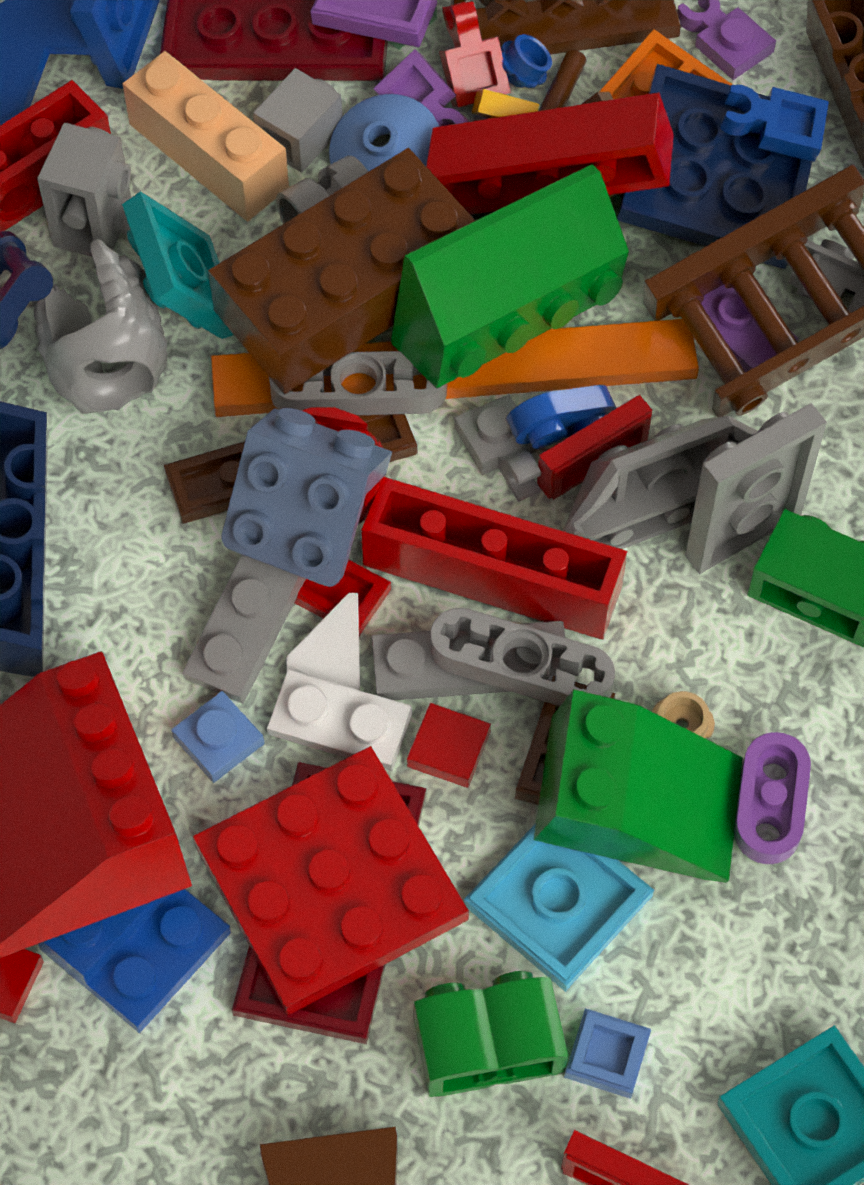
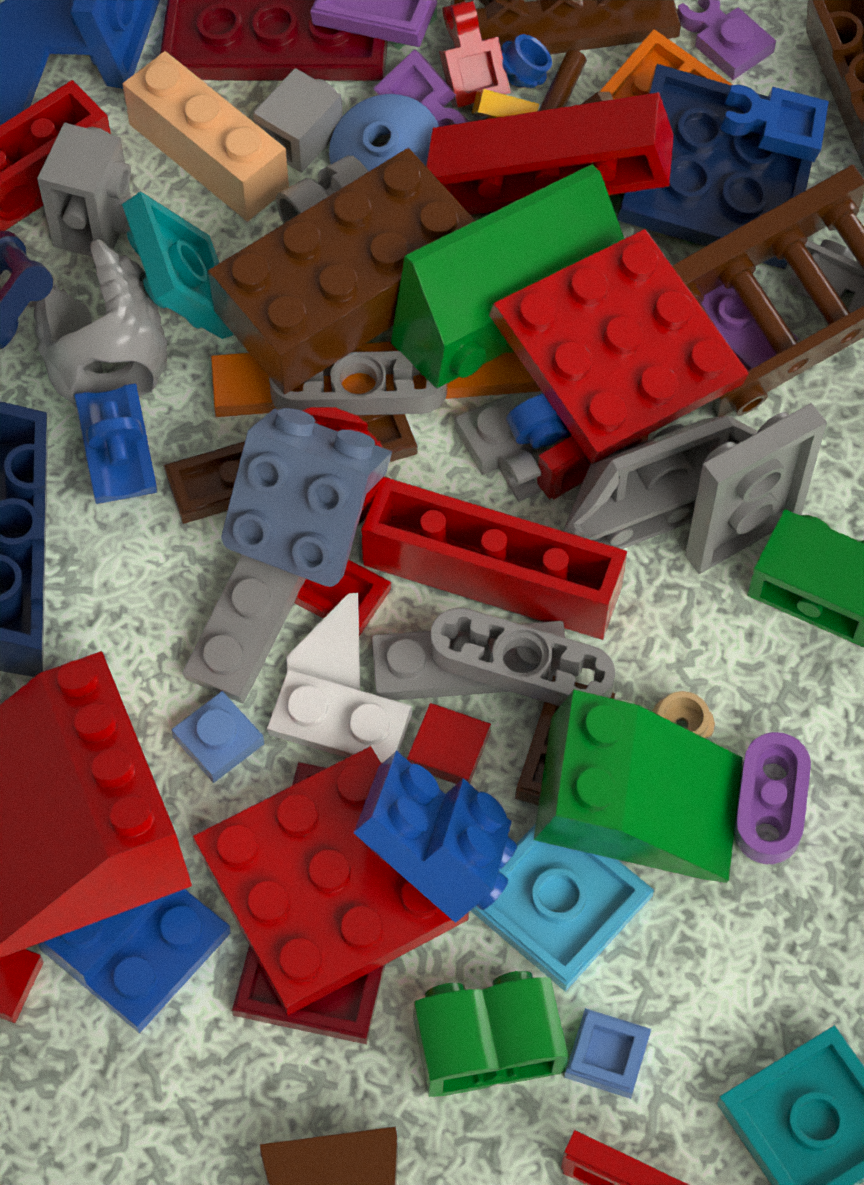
(116, 444): none -> blue hips
(438, 840): none -> blue plate
(618, 345): none -> red plate

